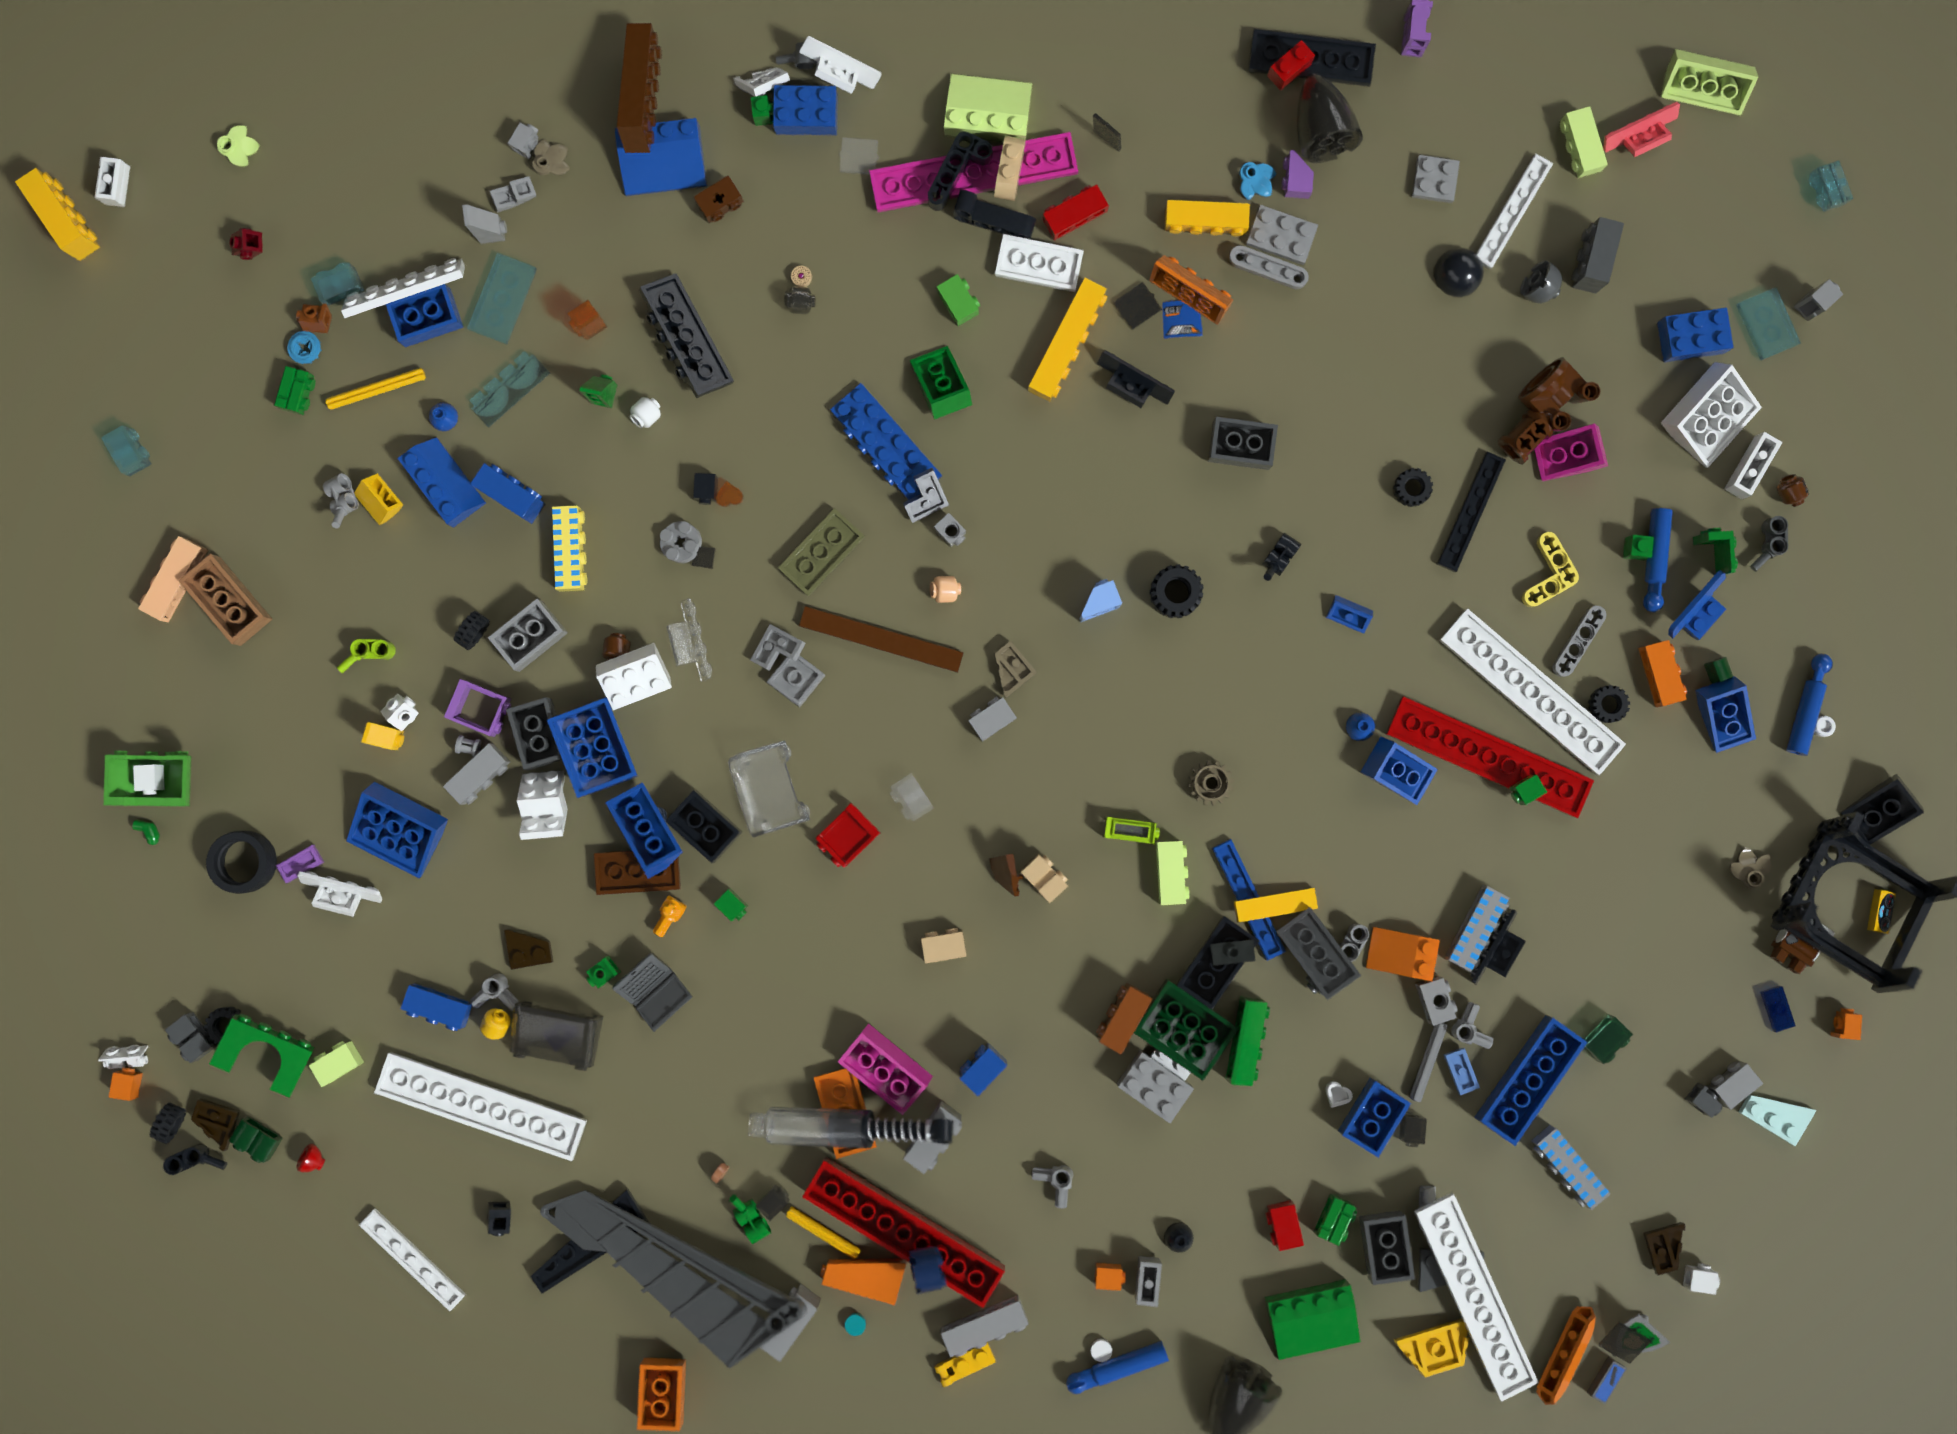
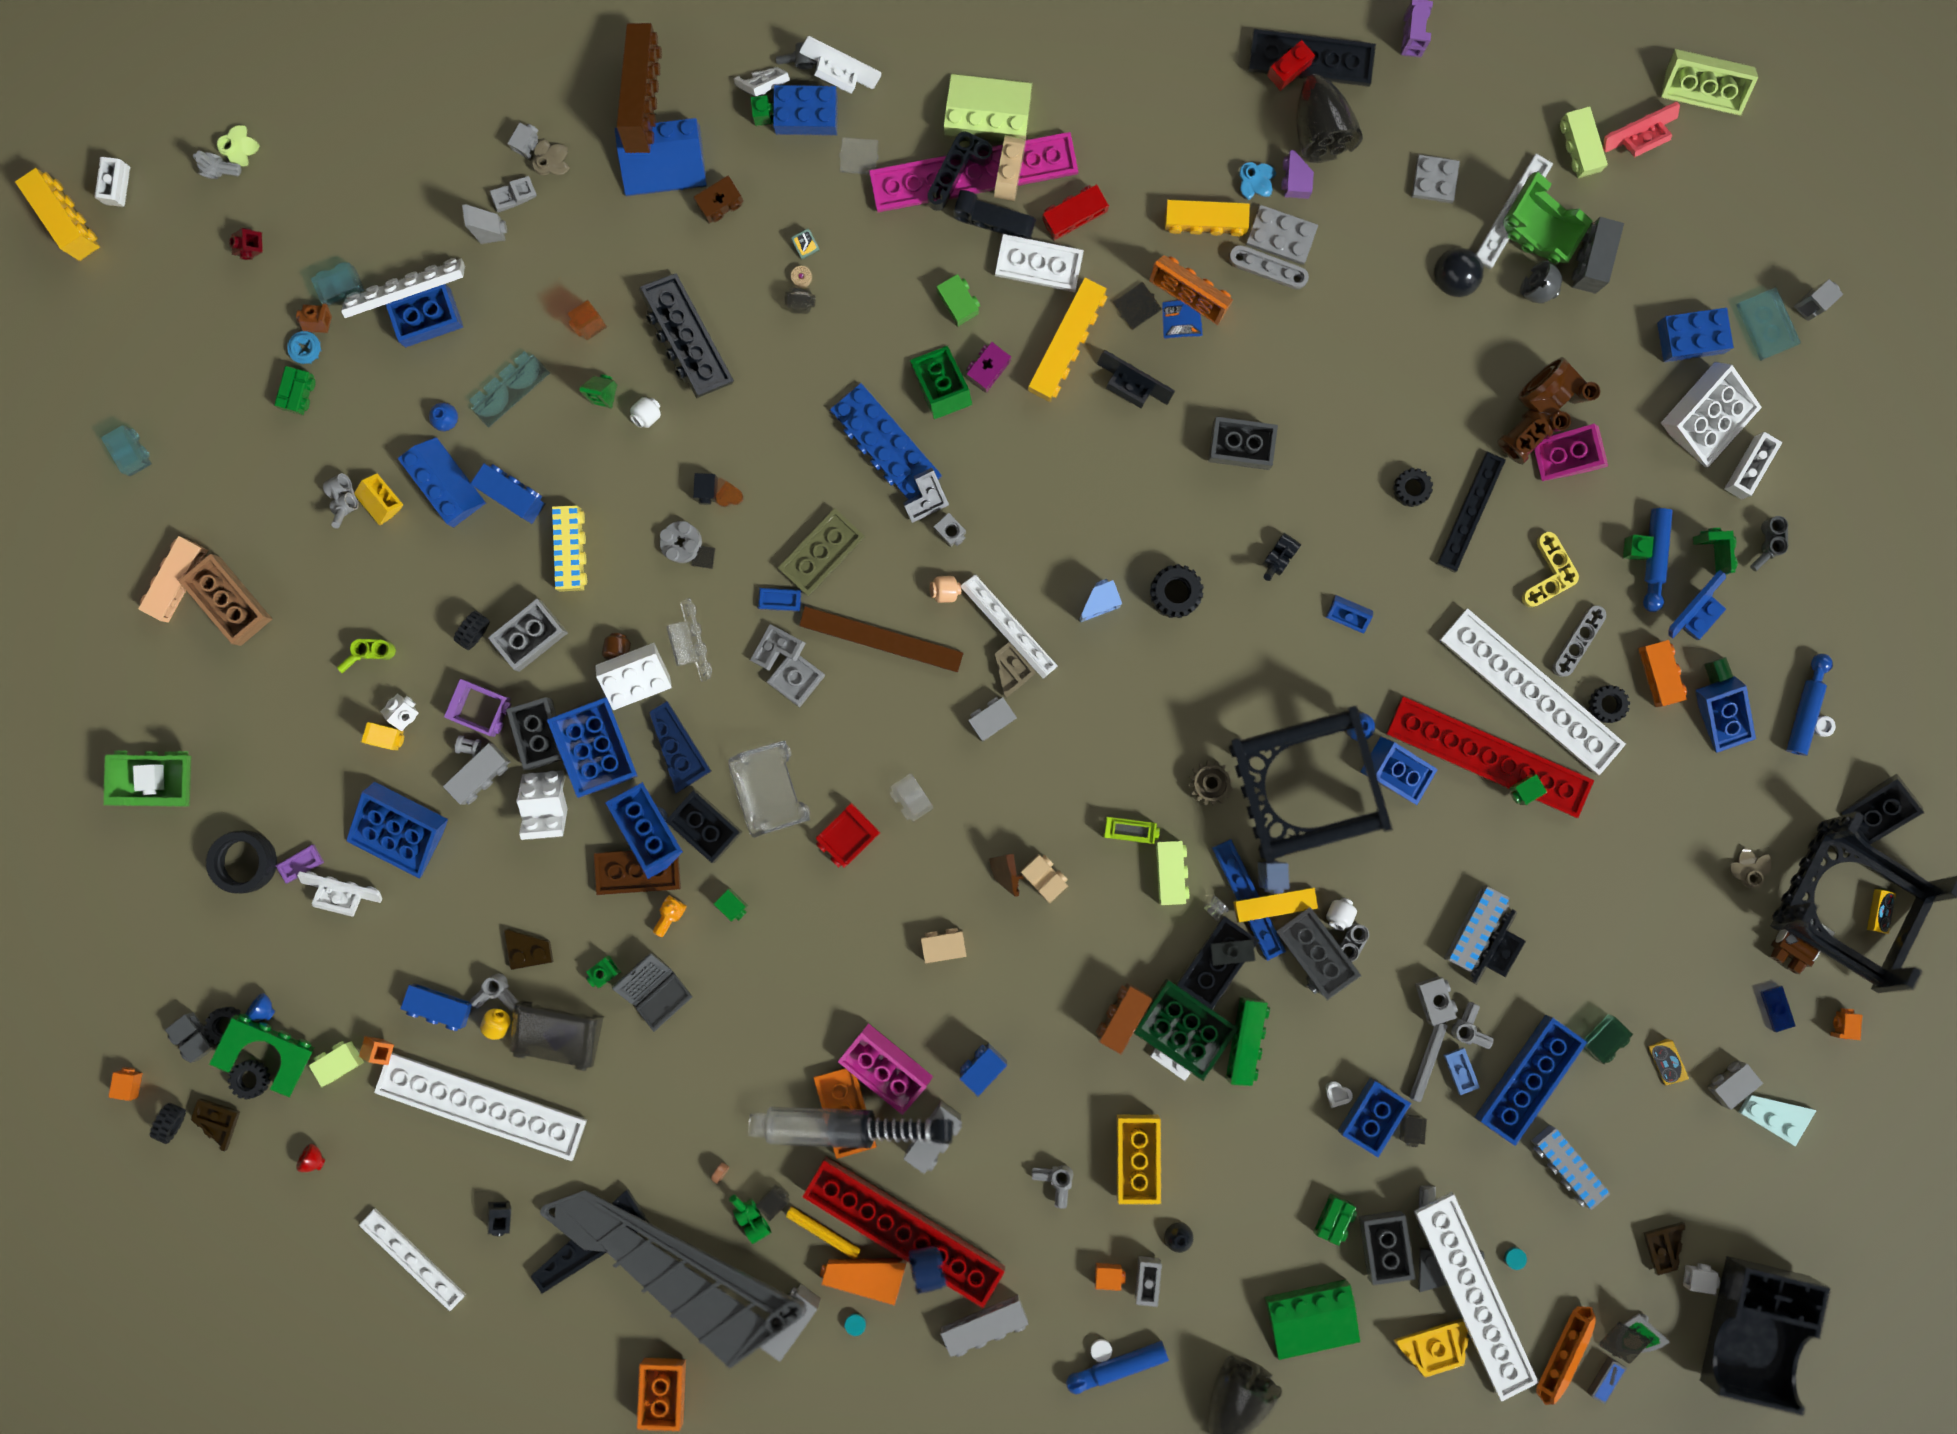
(116, 1057): white hinge -> none
(149, 829): green arm -> none
(187, 1160): black beam -> none
(213, 165): none -> light grey axle
(238, 1085): none -> black tyre
(255, 1140): dark green brick -> none
(260, 1008): none -> blue brick
(375, 388): yellow axle -> none
(376, 1050): none -> orange brick
(502, 298): clear light blue tile -> none
(680, 752): none -> dark blue wing
(779, 599): none -> blue tile
(805, 243): none -> slope
(965, 1365): yellow plate -> none
(986, 378): none -> magenta brick
(1009, 626): none -> white tile
(1107, 132): clear smoke piece -> none
(1138, 1159): none -> yellow brick
(1155, 1086): light grey brick -> none
(1215, 908): none -> clear wheel
(1273, 876): none -> sand blue brick
(1285, 1225): red brick -> none
(1314, 837): none -> black arch
(1341, 914): none -> white head
(1402, 953): orange slope -> none
(1515, 1258): none -> teal tile
(1543, 224): none -> bright green cylinder
(1668, 1062): none -> slope
(1704, 1100): dark grey brick -> none
(1759, 1333): none -> black piece
(1792, 490): reddish brown head -> none
(1830, 186): clear light blue brick -> none

